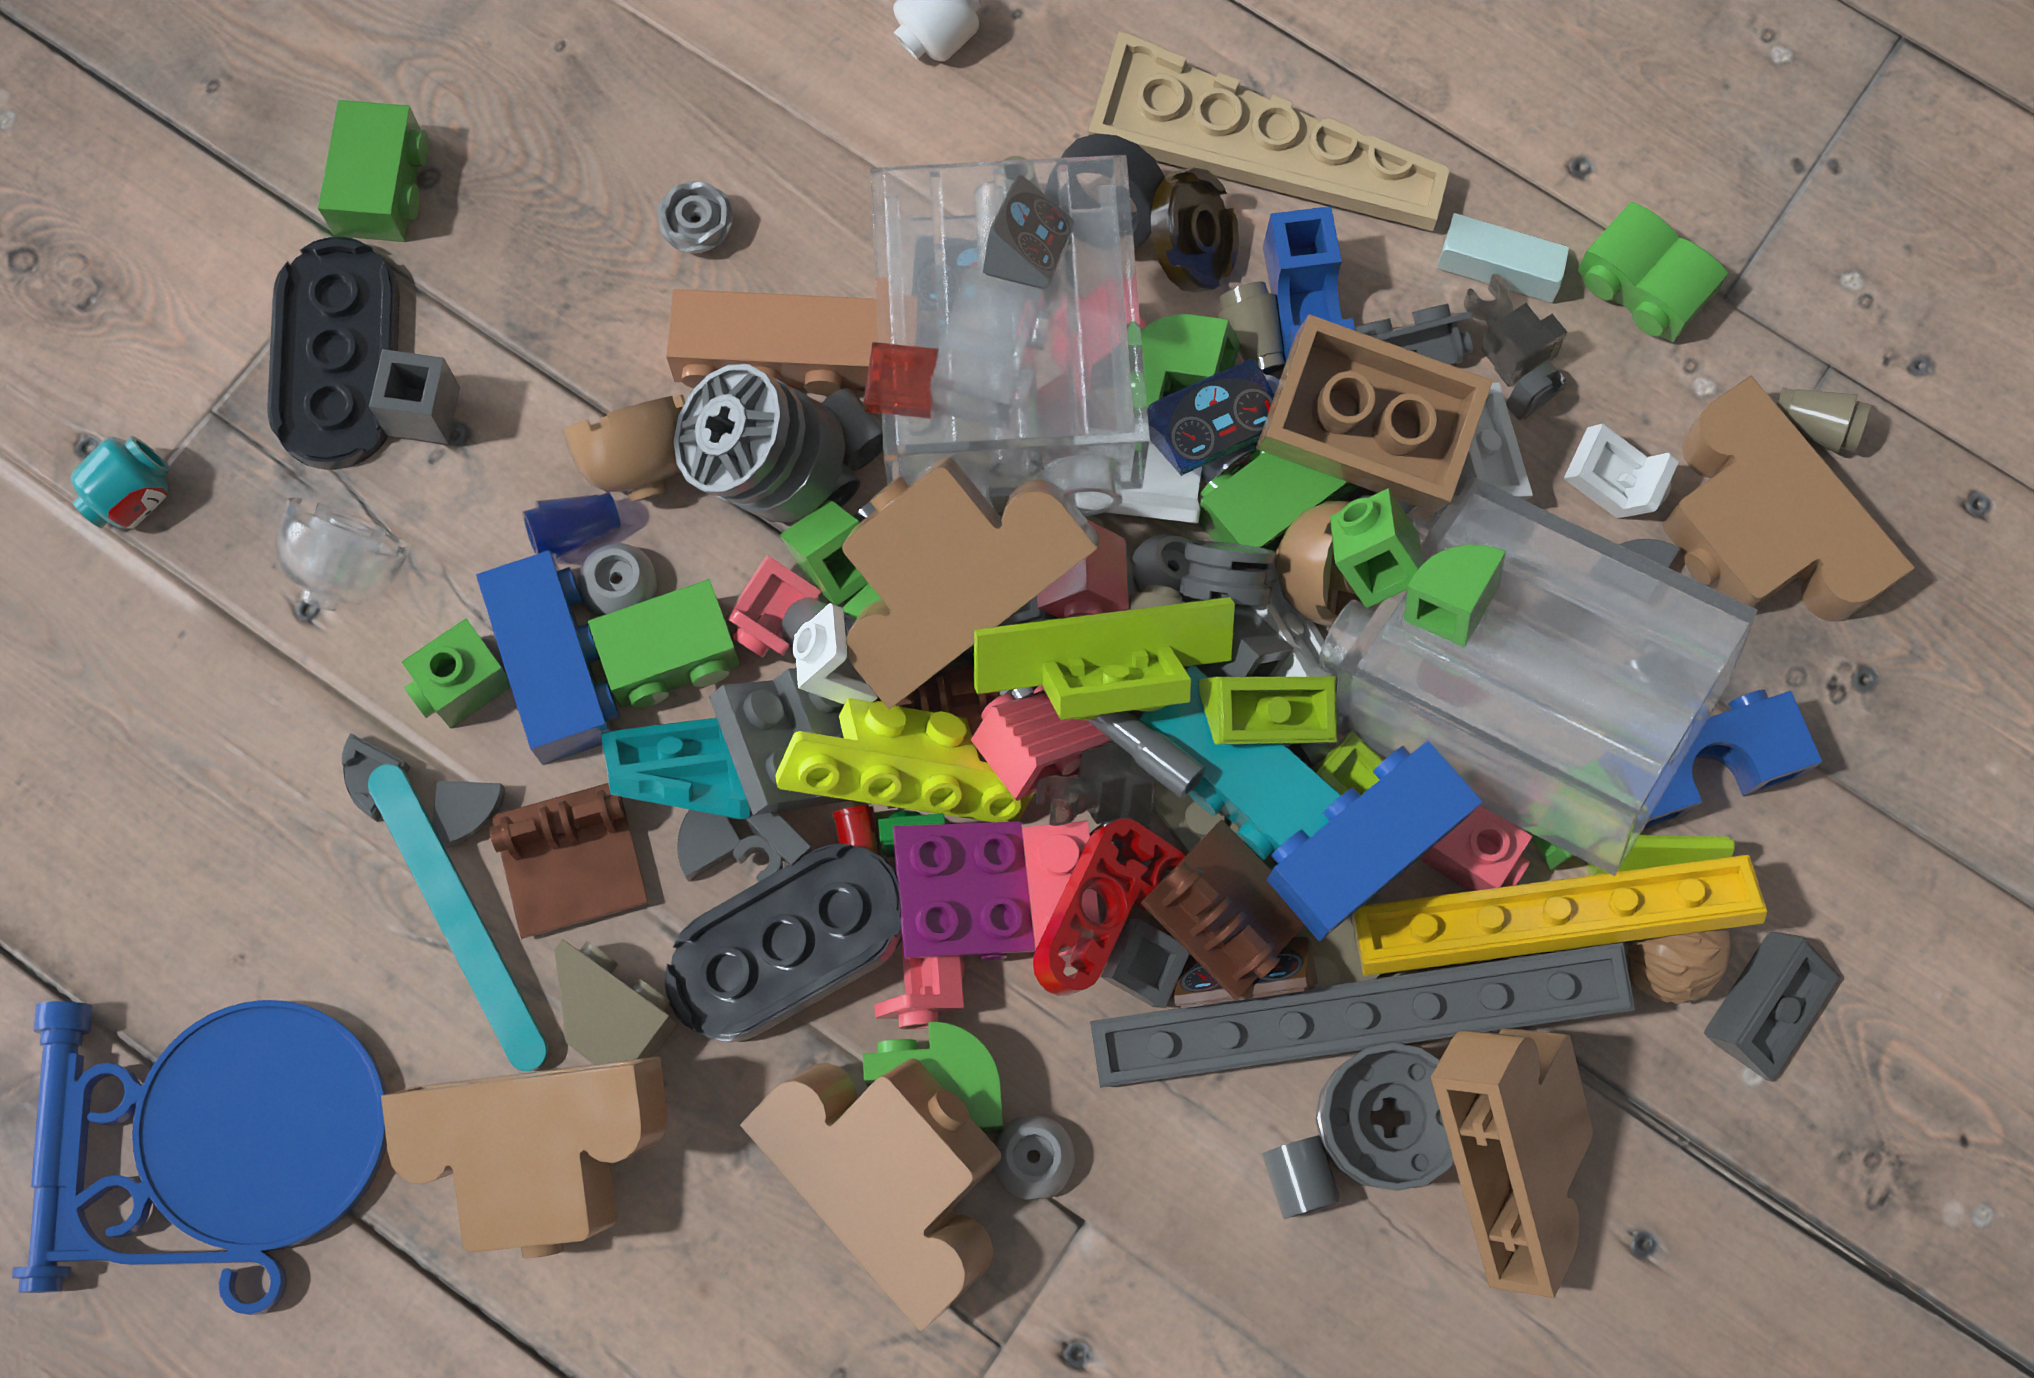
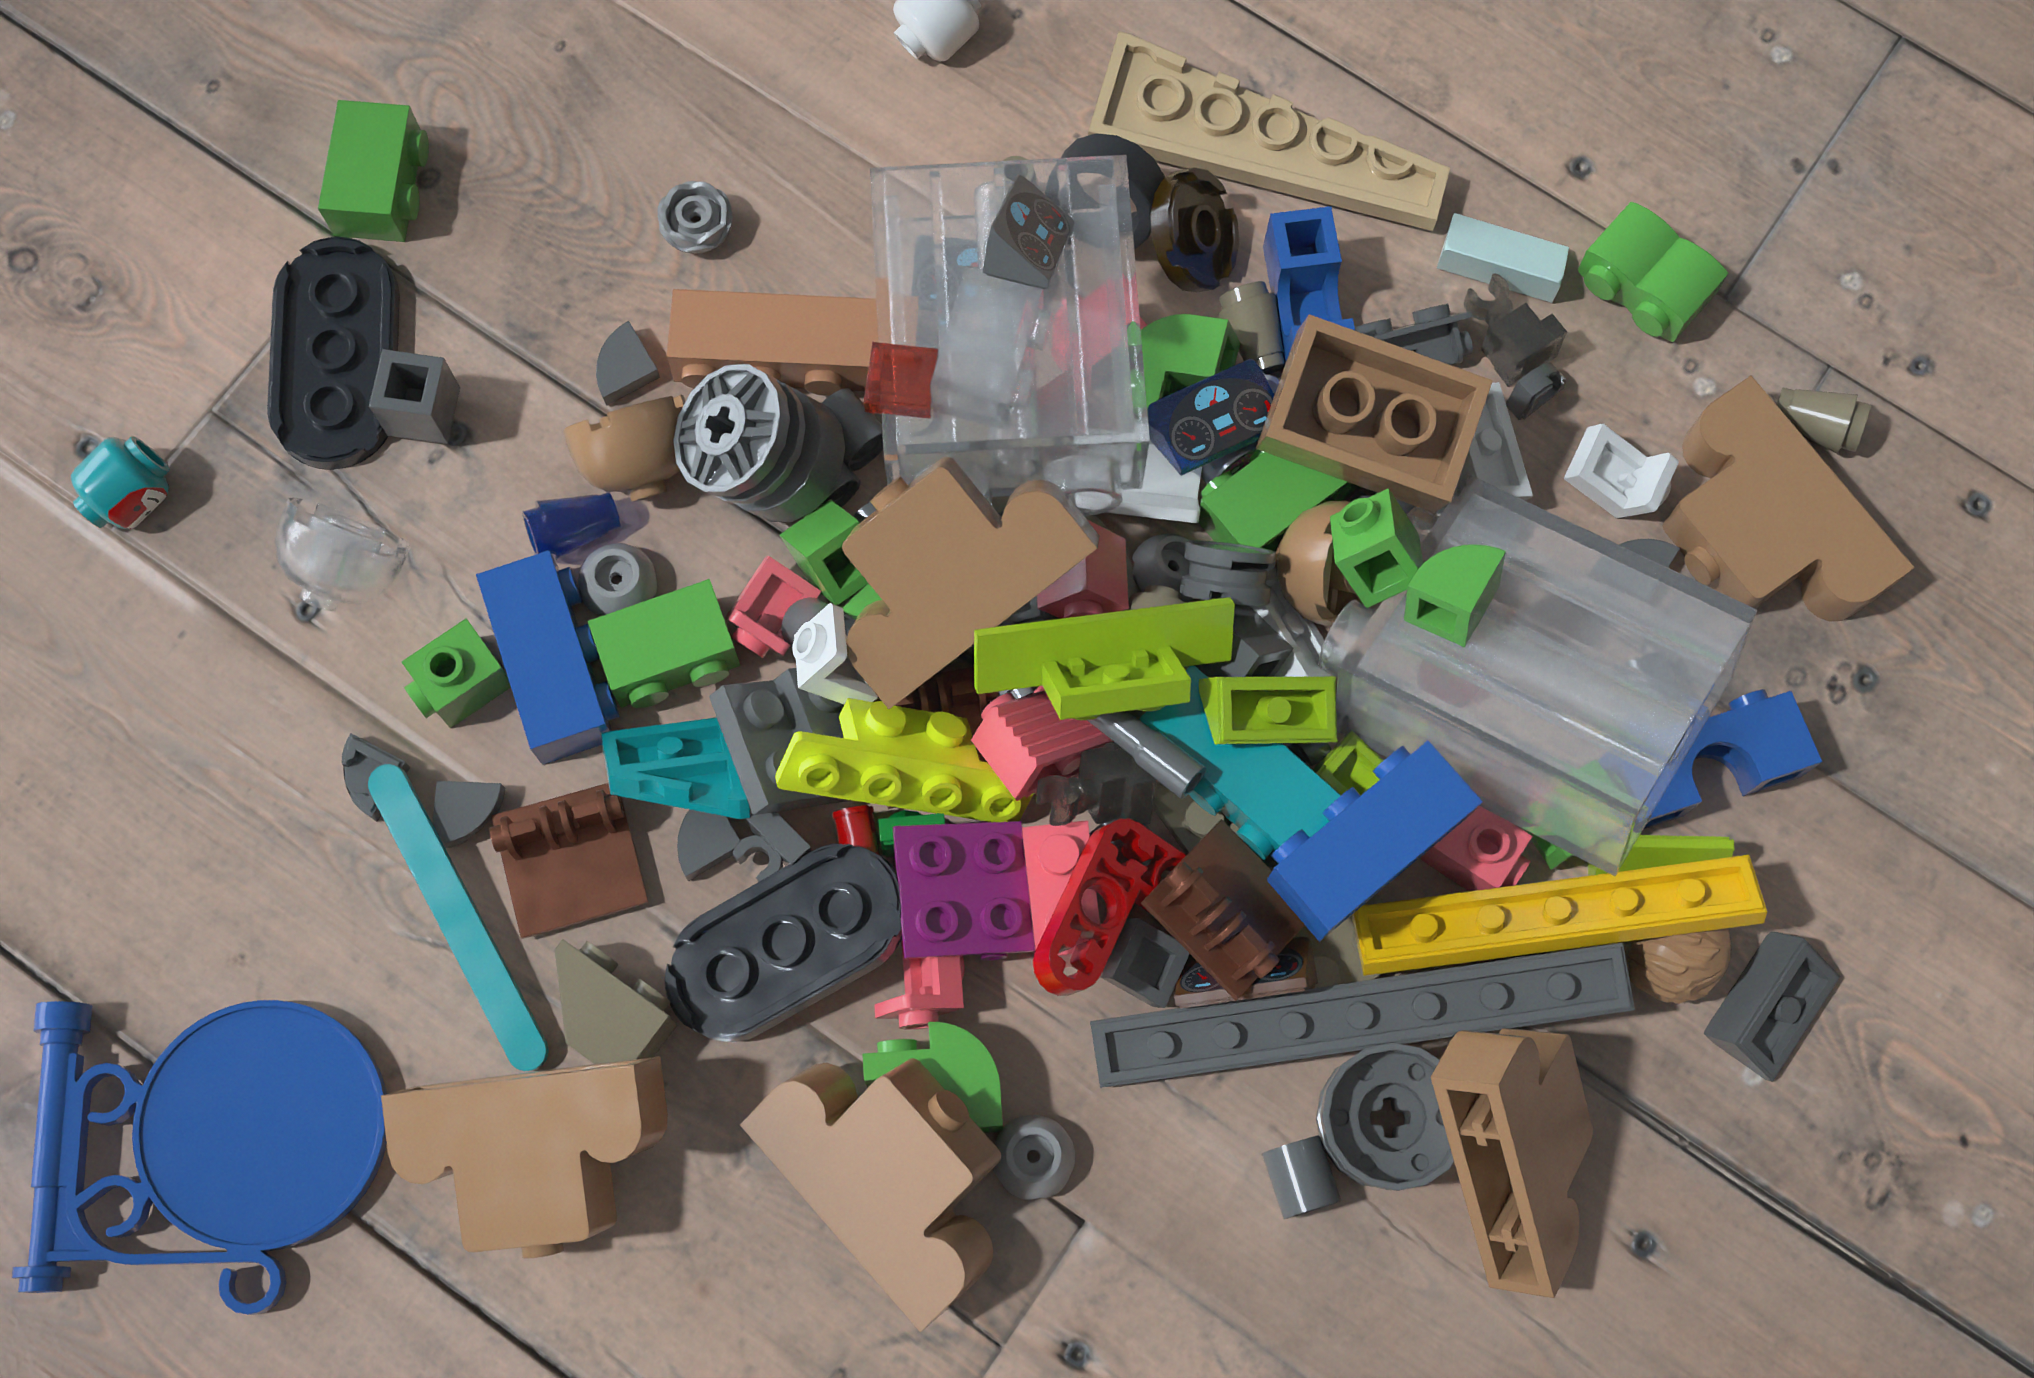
(623, 365): none -> dark grey tile

